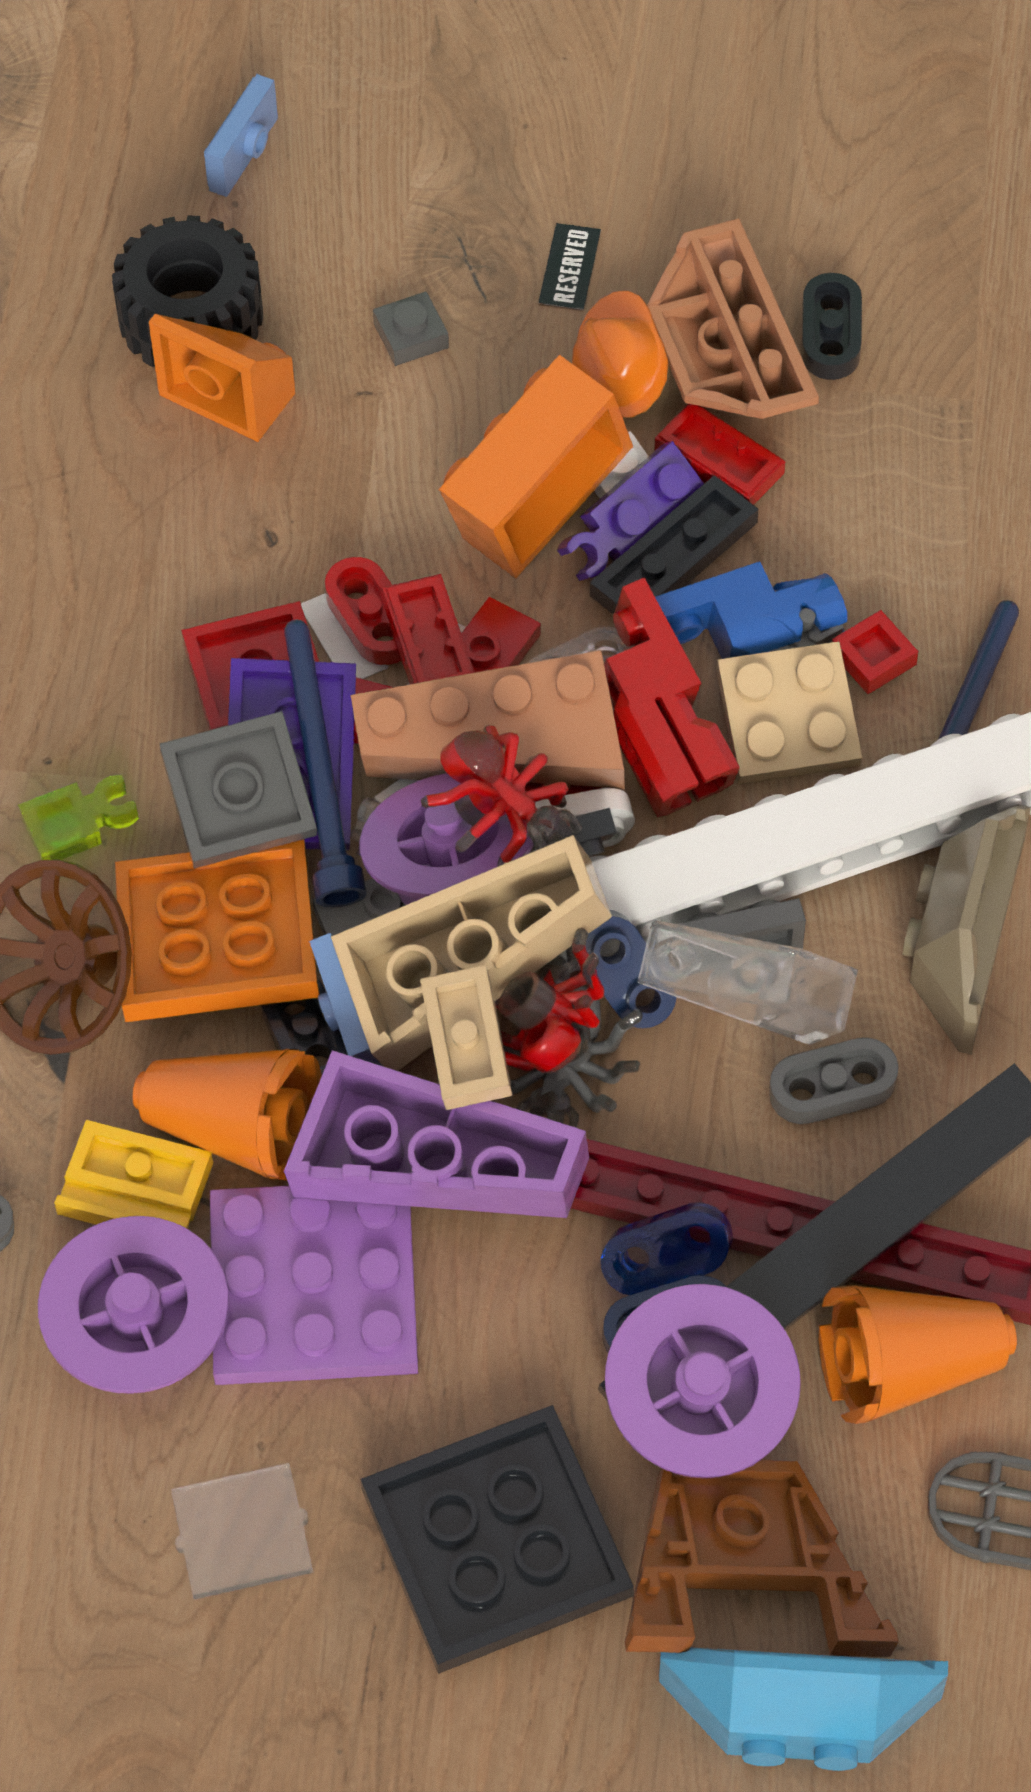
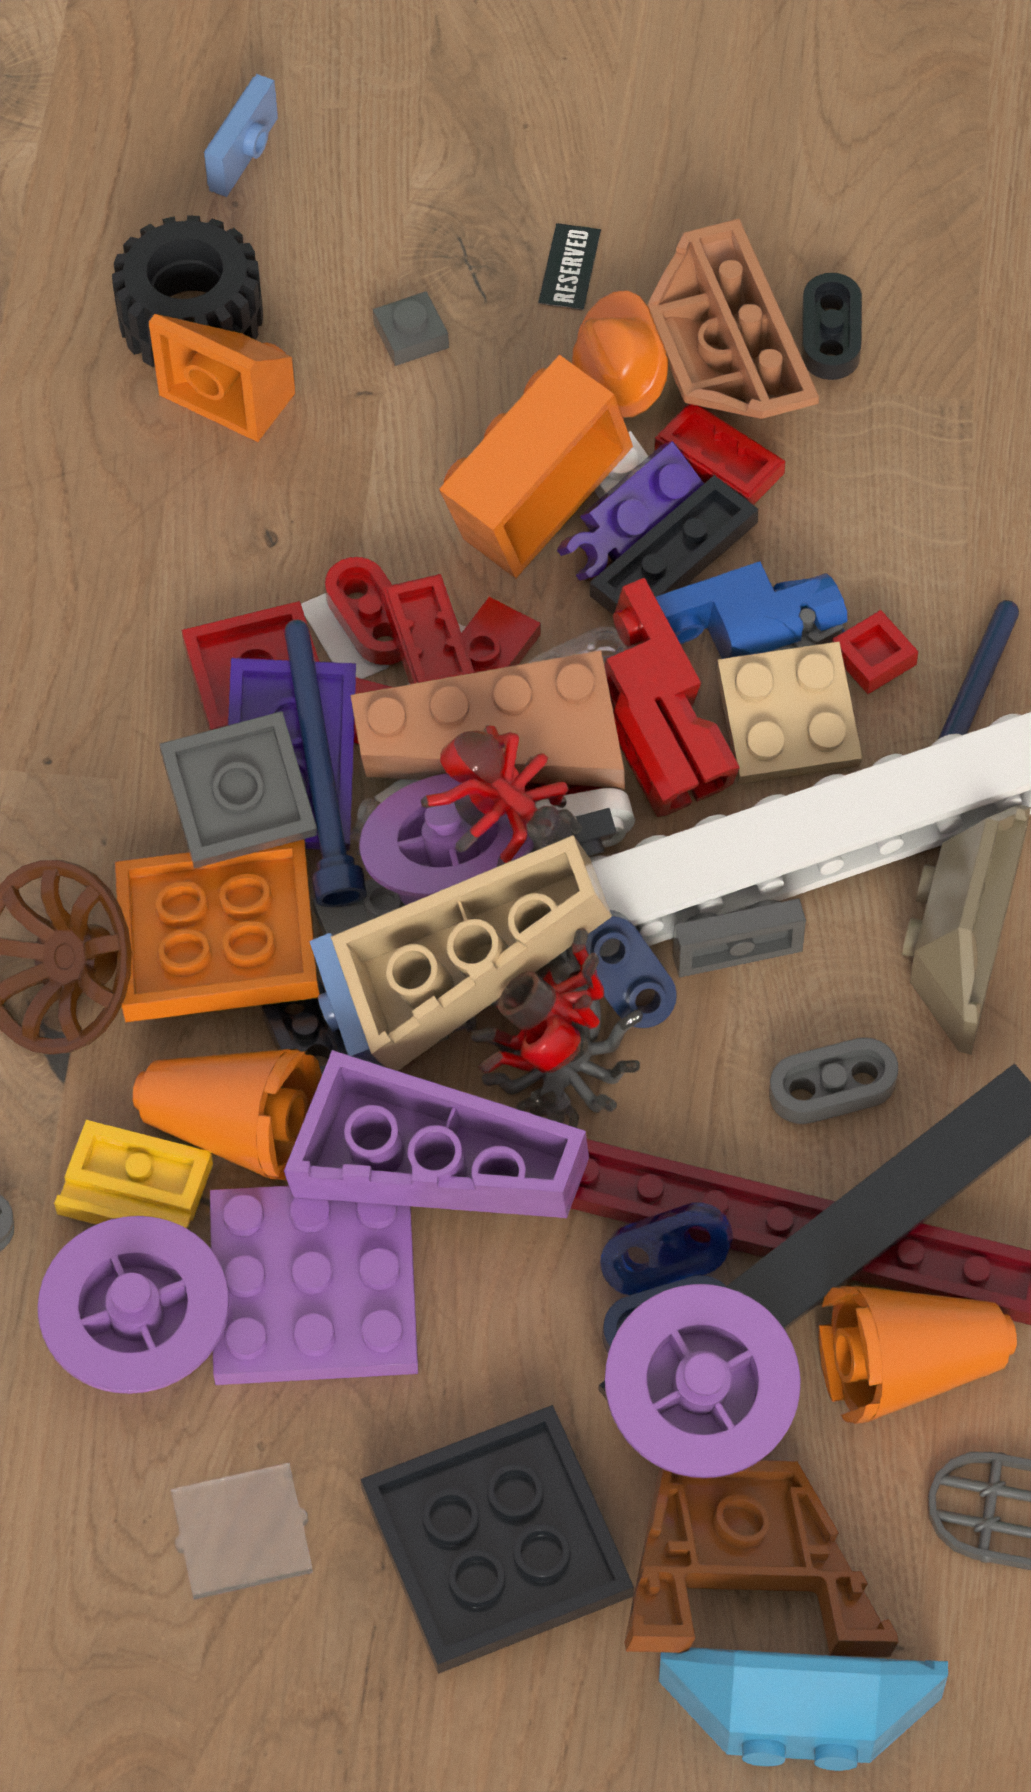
(70, 823): clear neon green plate -> none
(466, 1037): tan plate -> none
(750, 980): clear slope -> none

